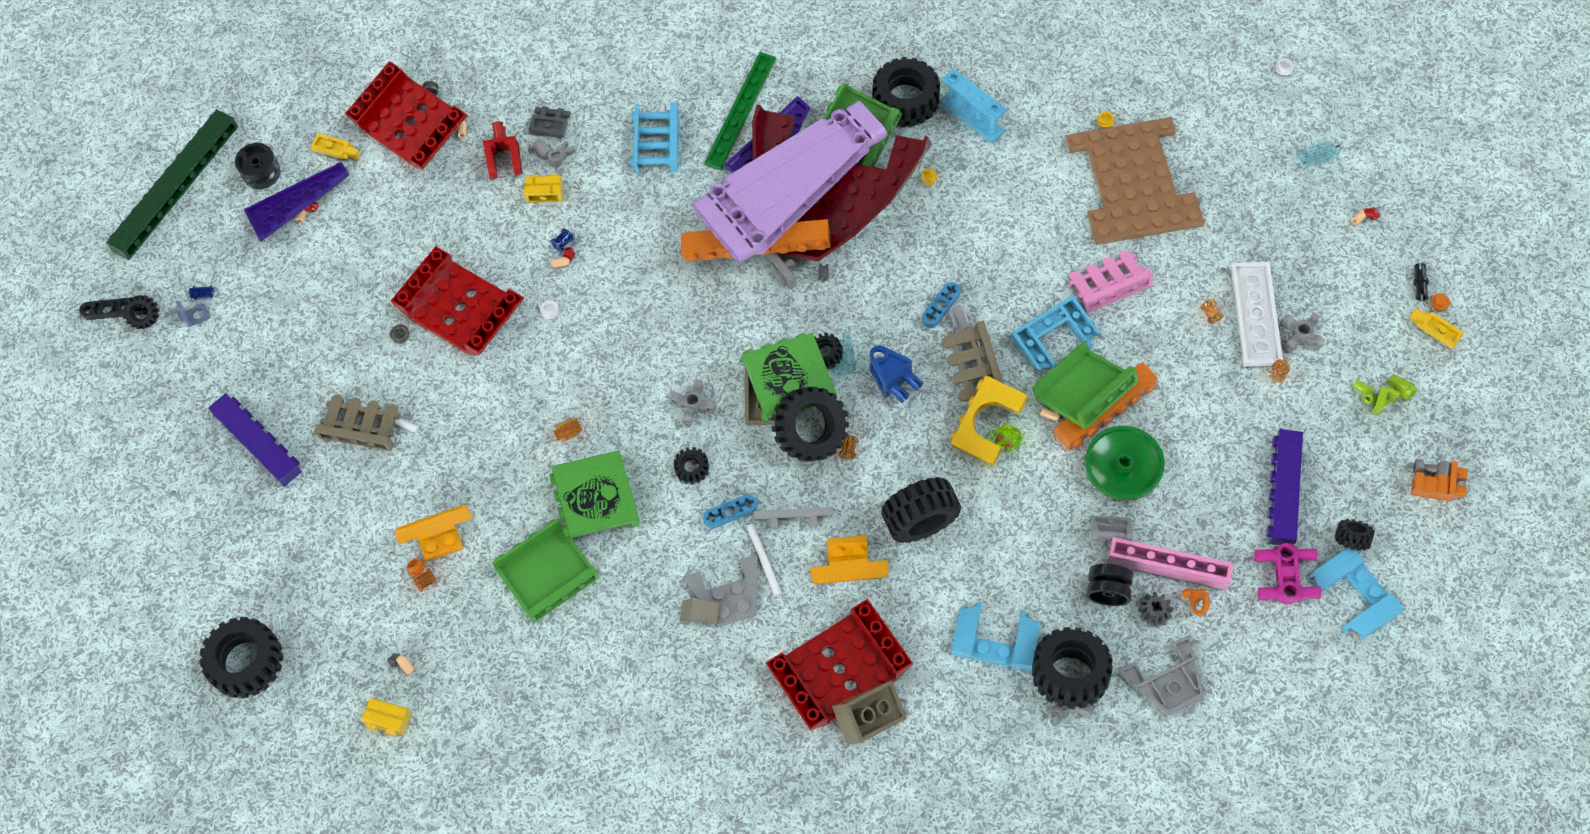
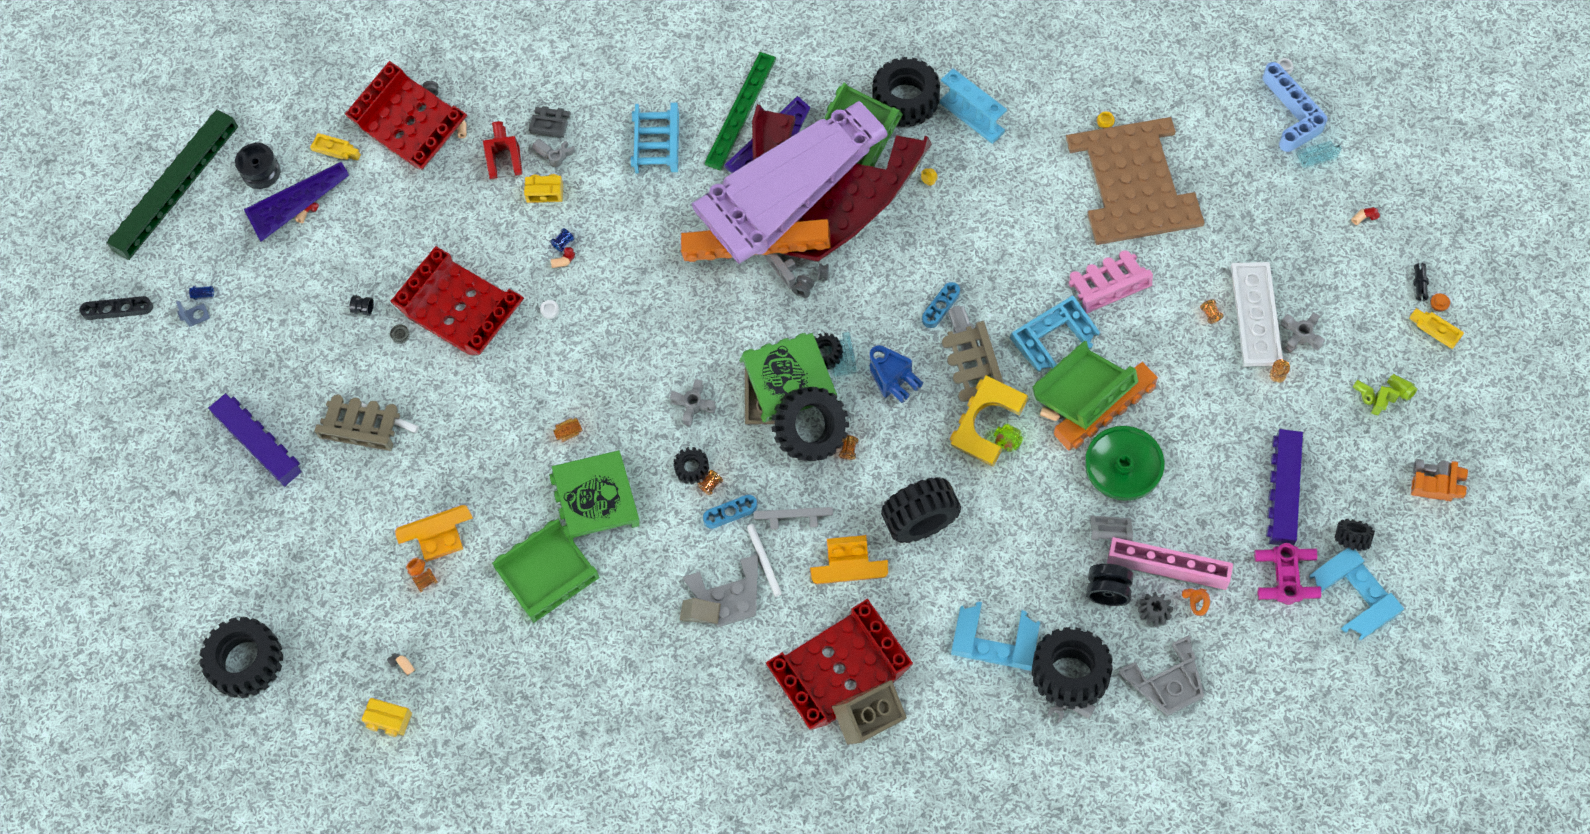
(151, 308): black tyre -> none
(362, 305): none -> black wheel
(710, 482): none -> clear orange bush
(803, 286): none -> dark grey wheel
(1310, 116): none -> light blue beam

